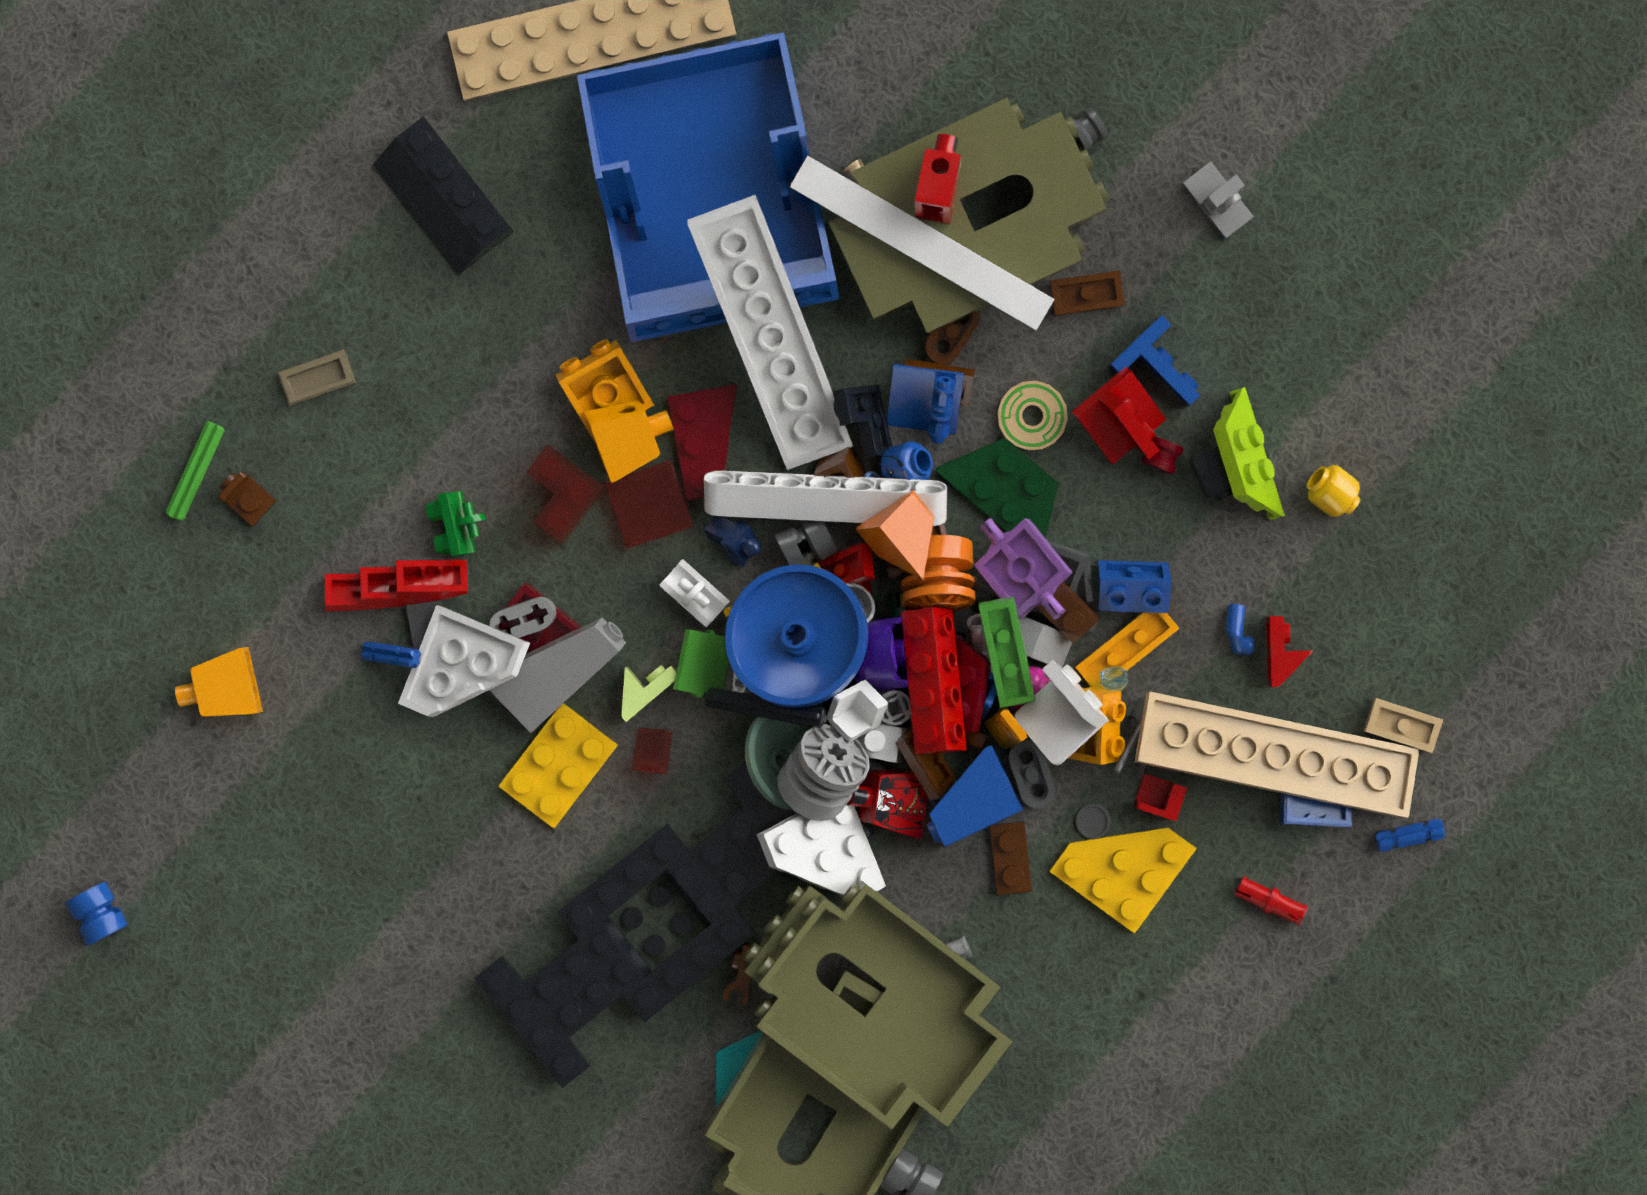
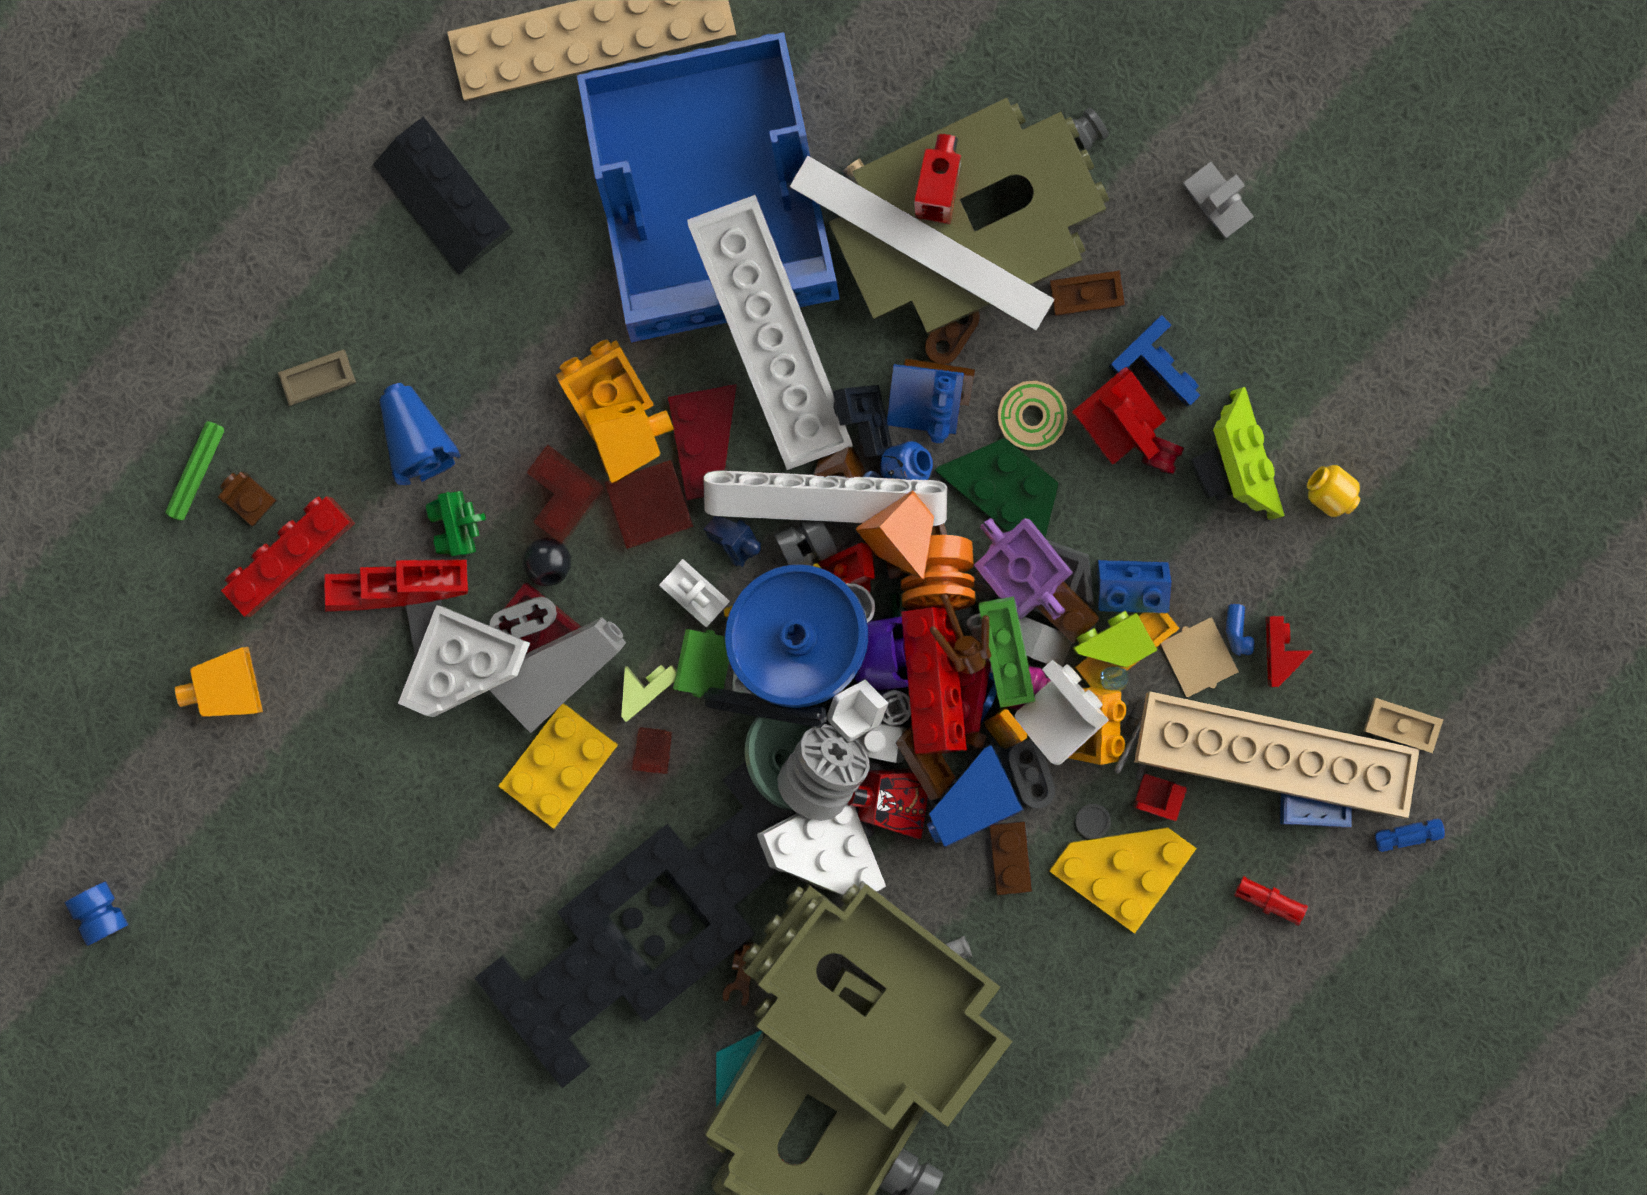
(288, 556): none -> red brick
(390, 654): blue axle -> none
(414, 436): none -> blue cone
(546, 561): none -> black piece
(968, 653): none -> reddish brown plant
(1119, 644): none -> lime slope
(1199, 657): none -> tan piece

